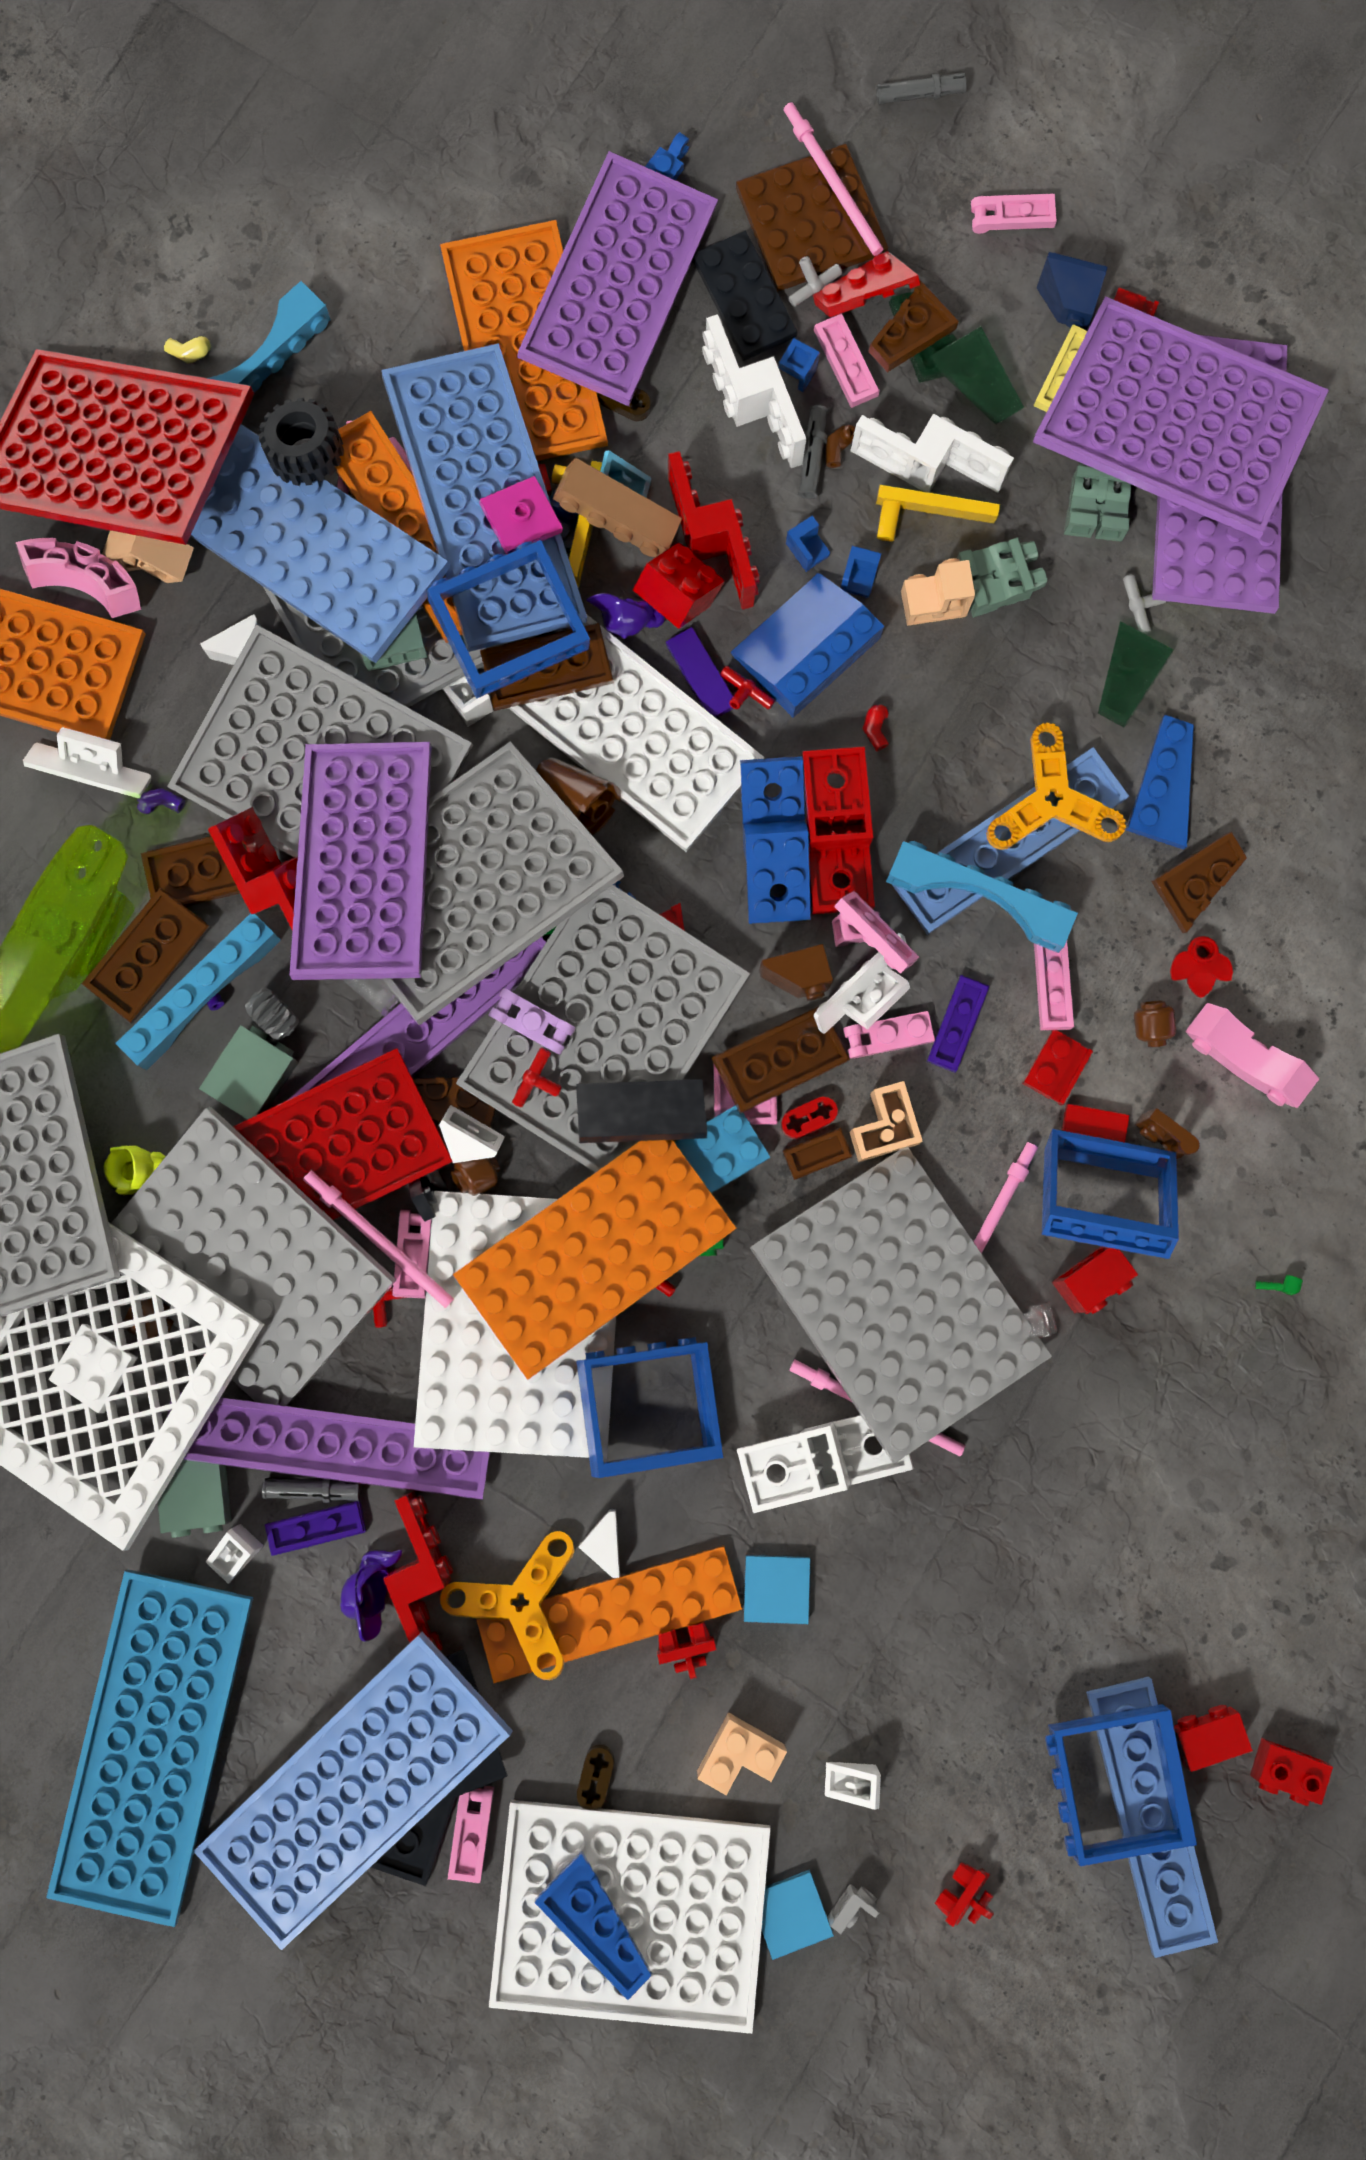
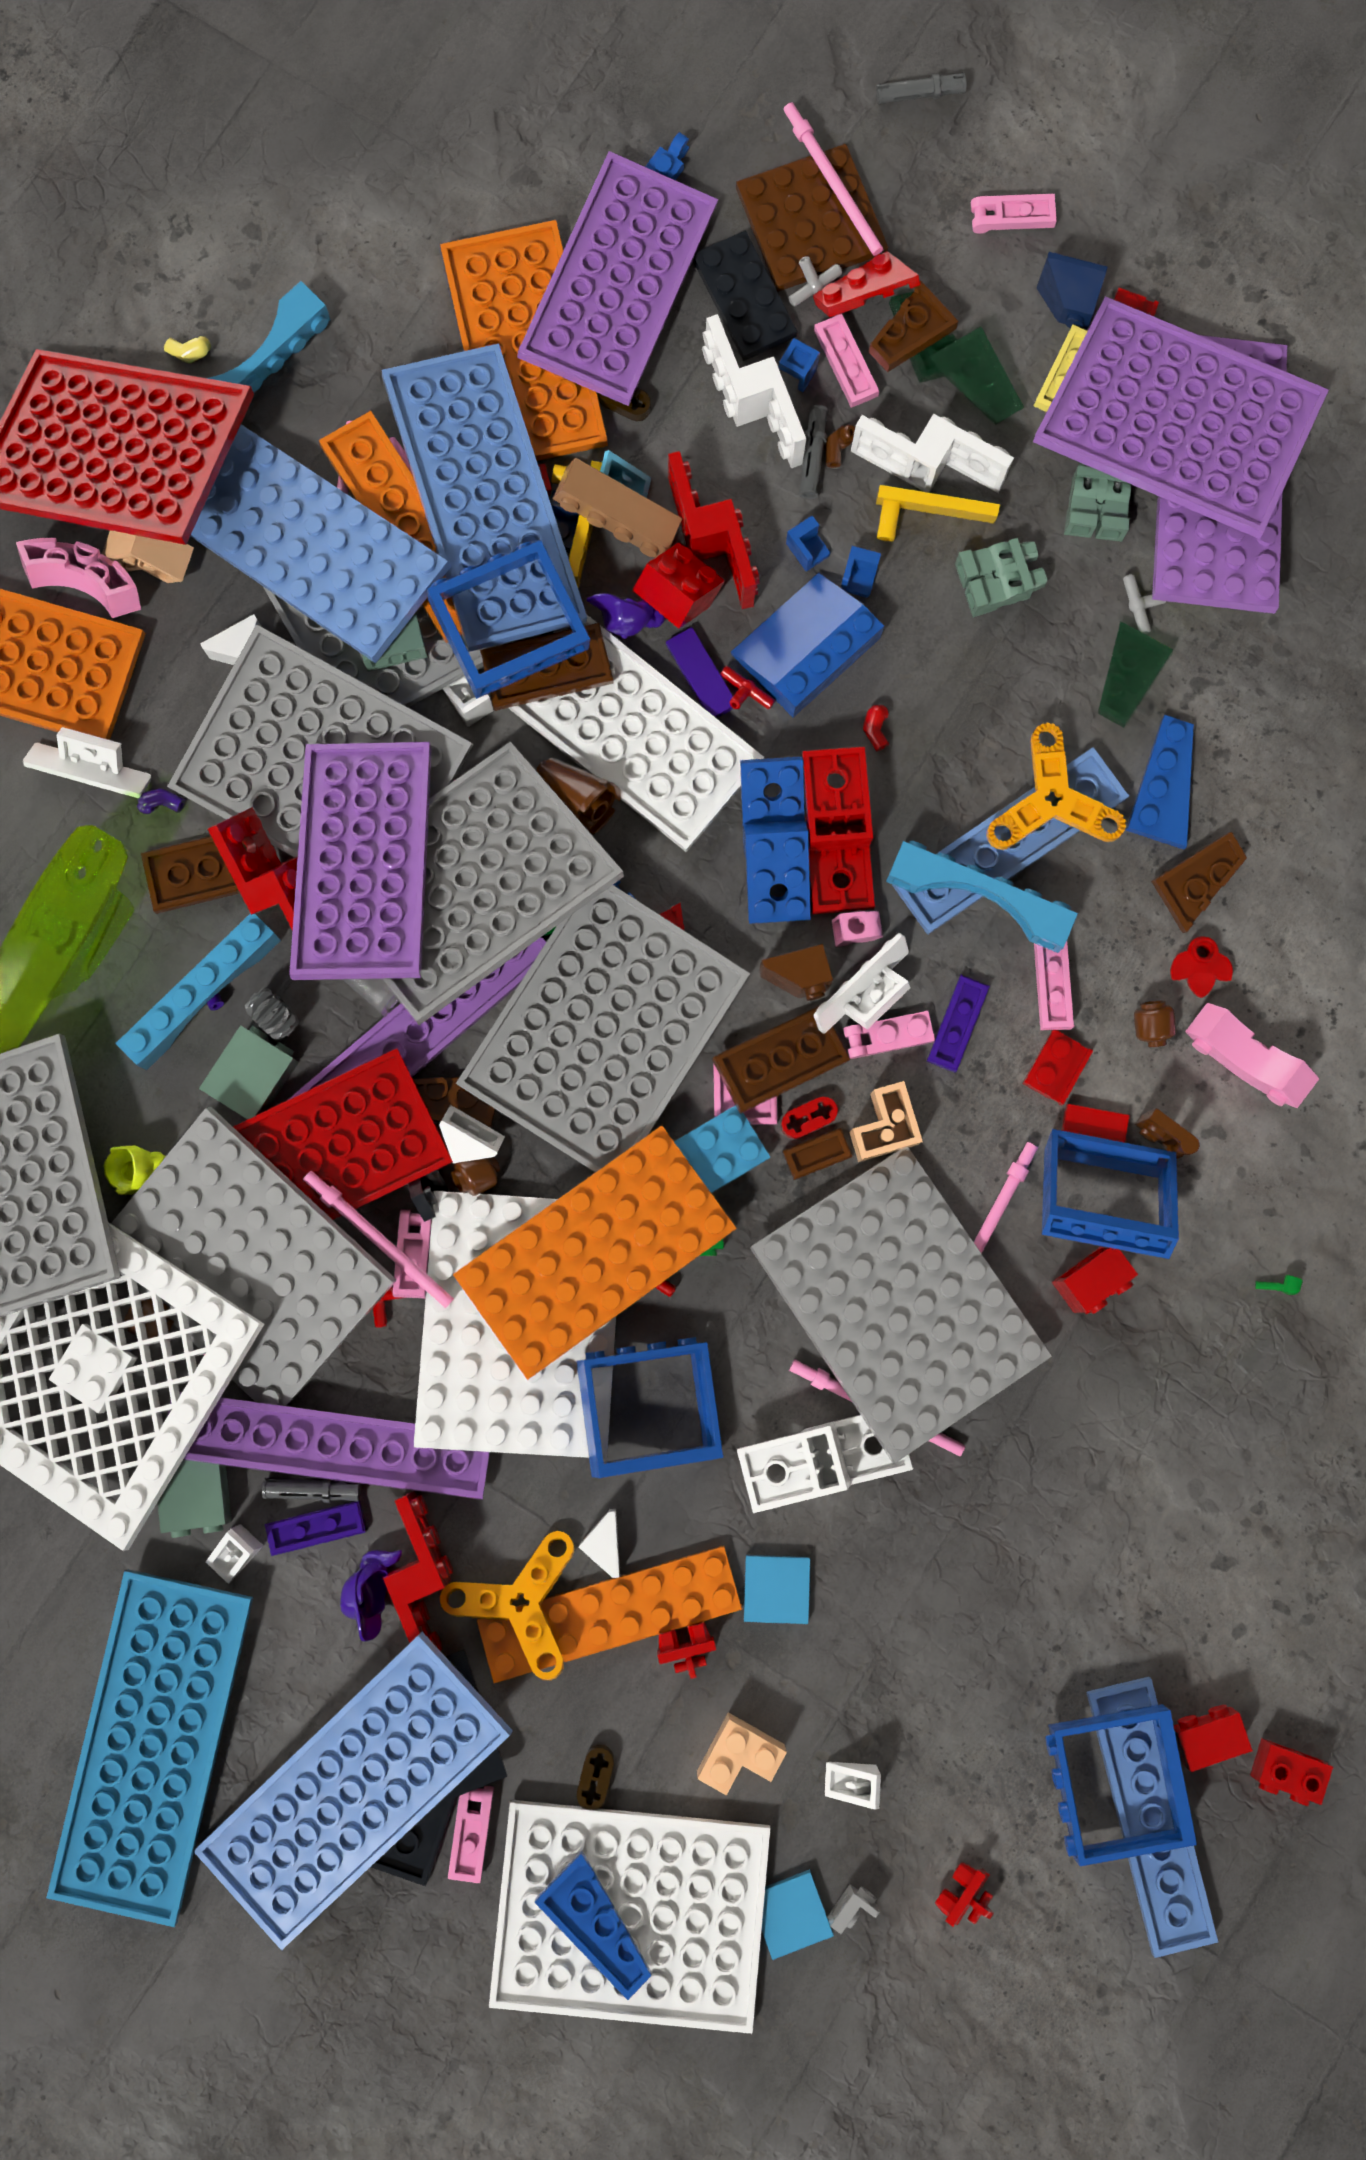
(146, 955): reddish brown tile -> none
(297, 422): black tyre -> none
(520, 514): dark pink plate -> none
(531, 1021): lavender plate -> none
(533, 1078): red piece -> none
(641, 1111): black tile -> none
(876, 932): bright pink plate -> none
(939, 596): light nougat brick -> none
(1041, 1320): clear plate -> none

